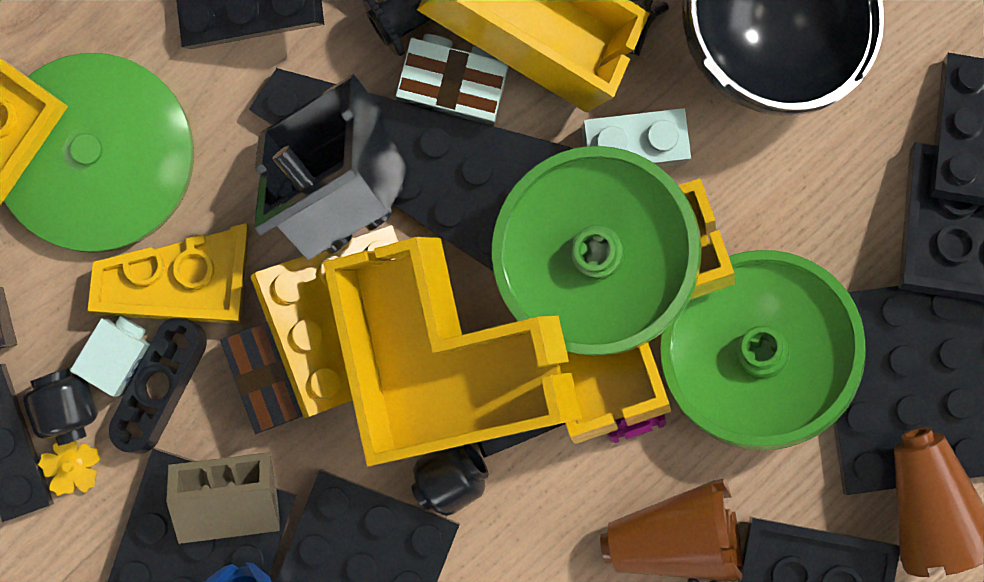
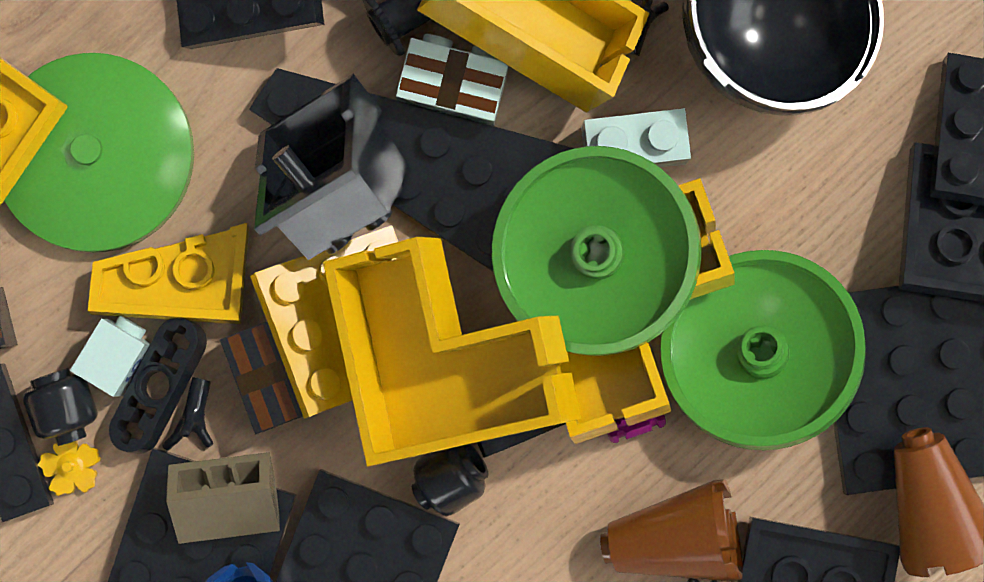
(193, 415): none -> black bar

